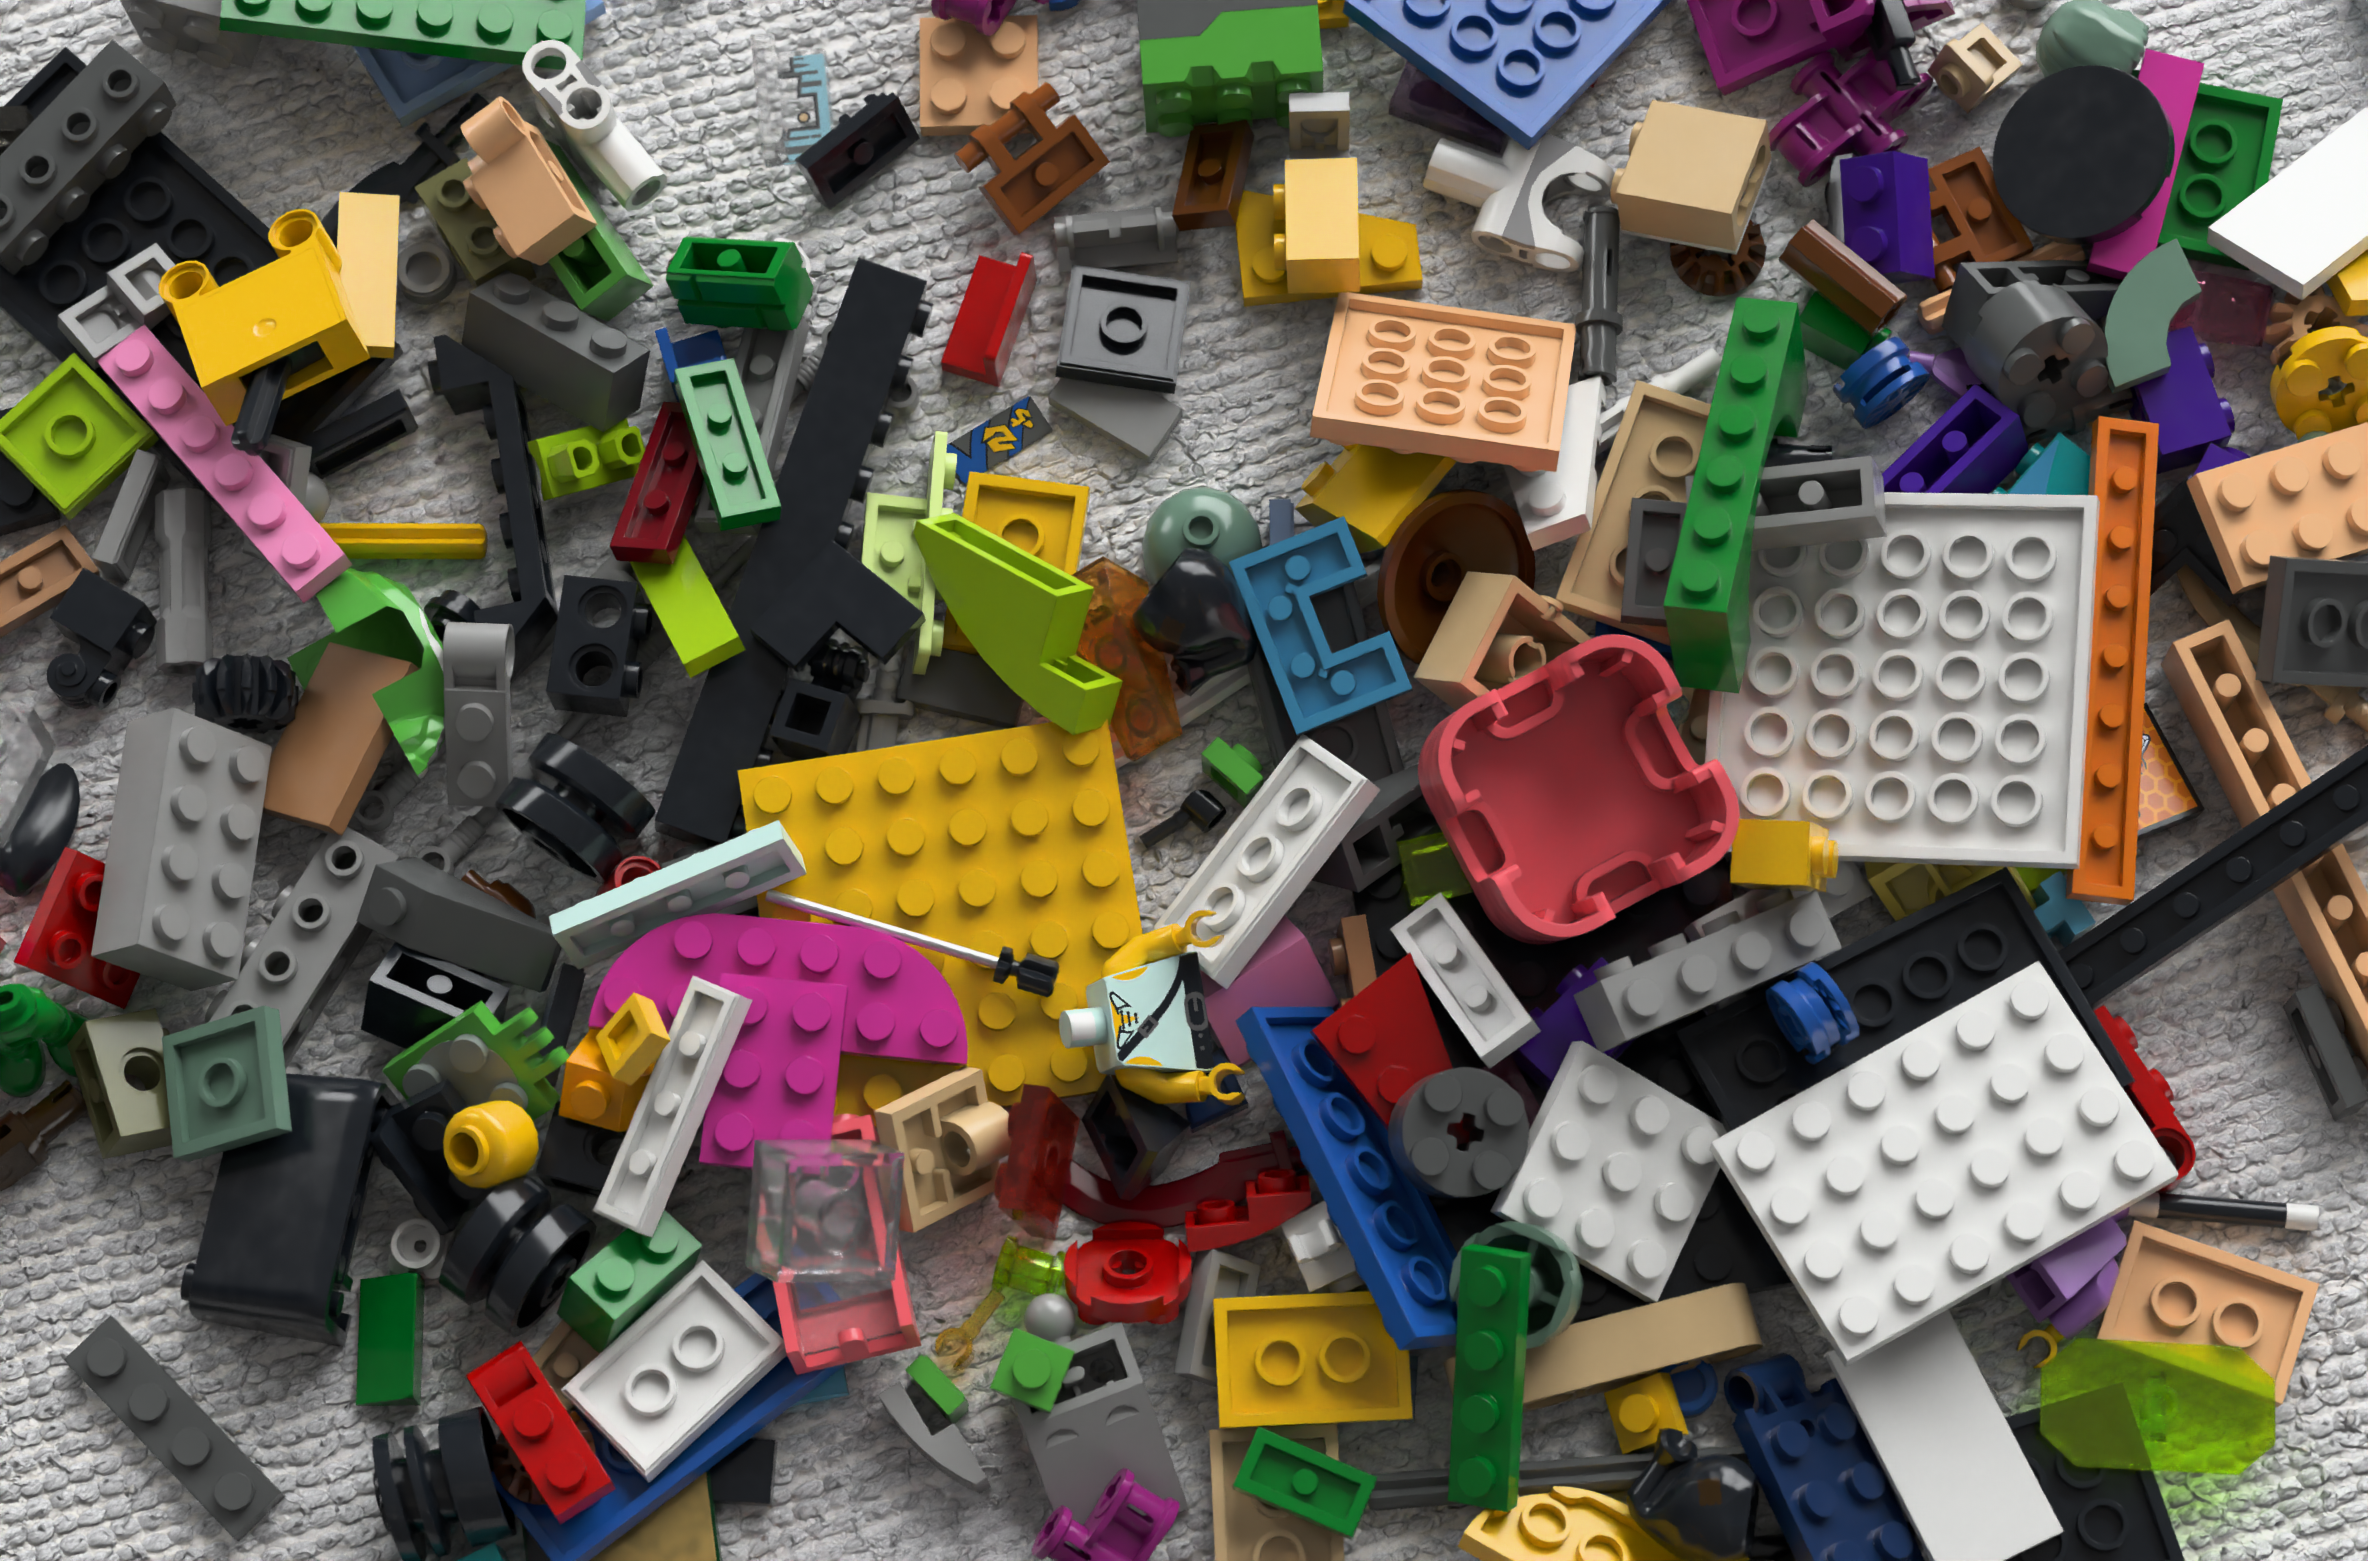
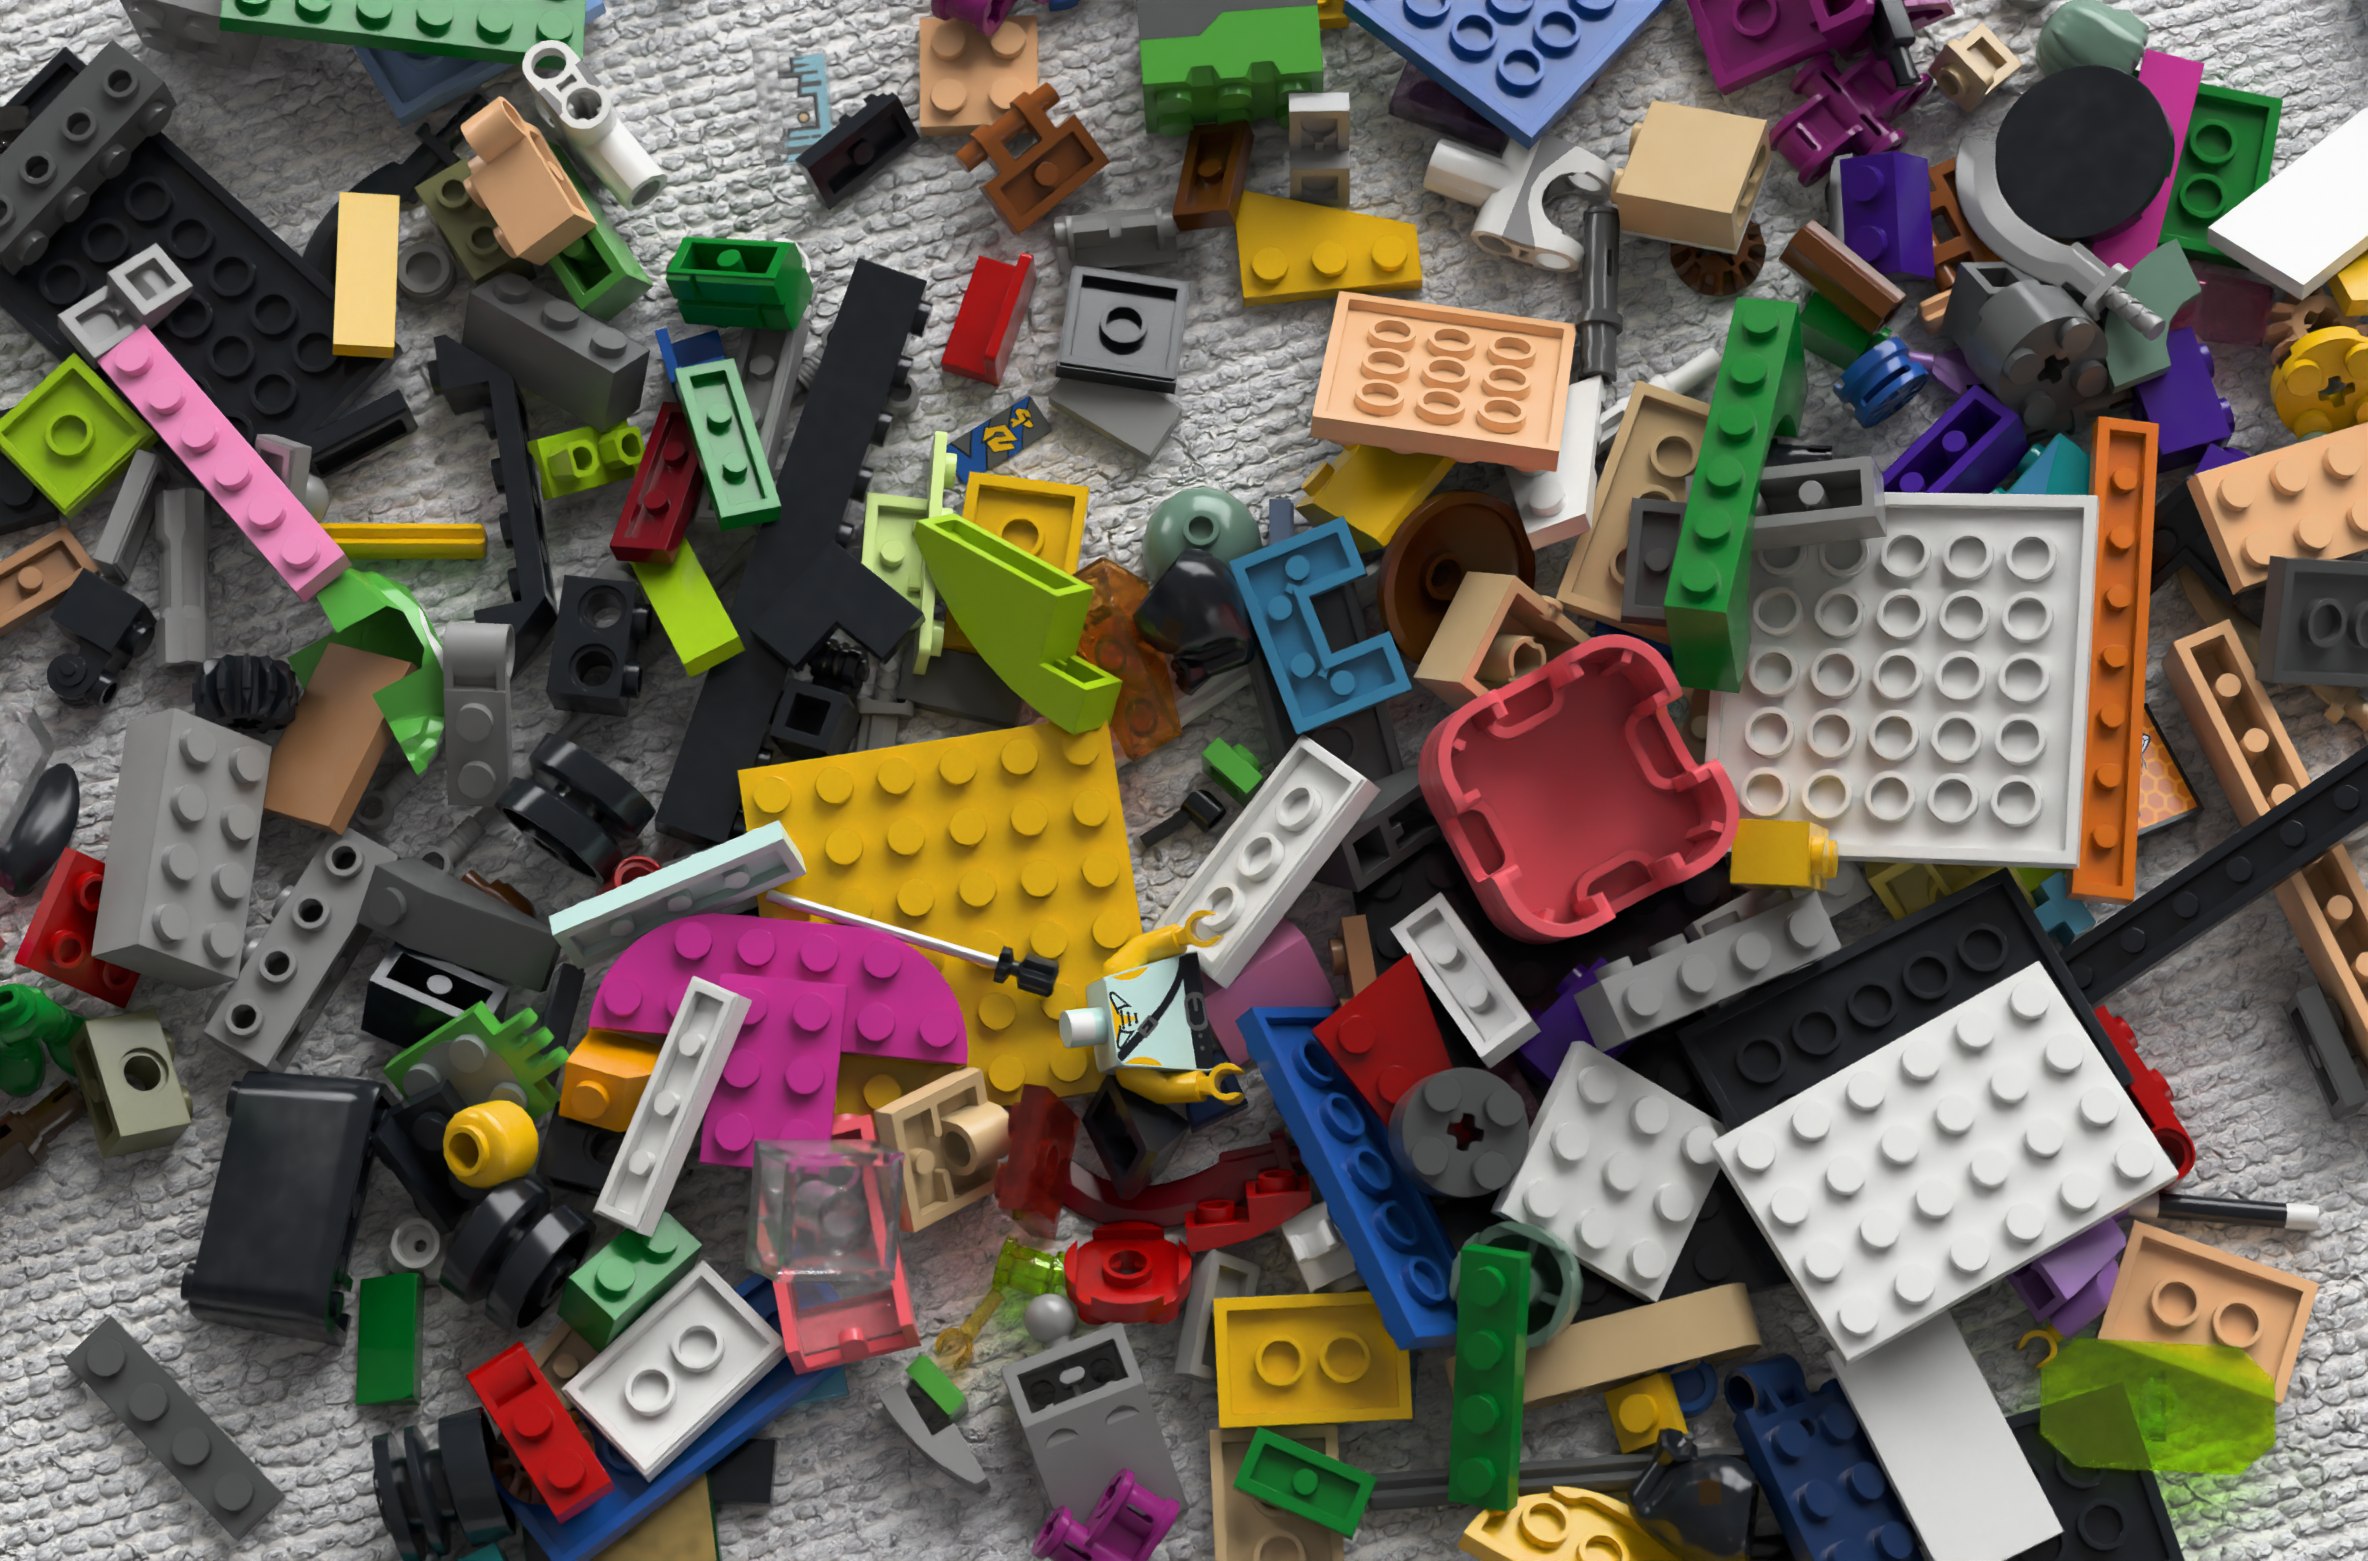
(226, 1083): sand green plate -> none
(268, 328): yellow piece -> none
(449, 607): black plate -> none
(633, 1039): yellow plate -> none
(1032, 1370): bright green plate -> none
(1320, 226): yellow brick -> none
(1430, 868): clear neon green tile -> none
(1812, 1012): blue wheel -> none
(2036, 253): none -> light grey sword

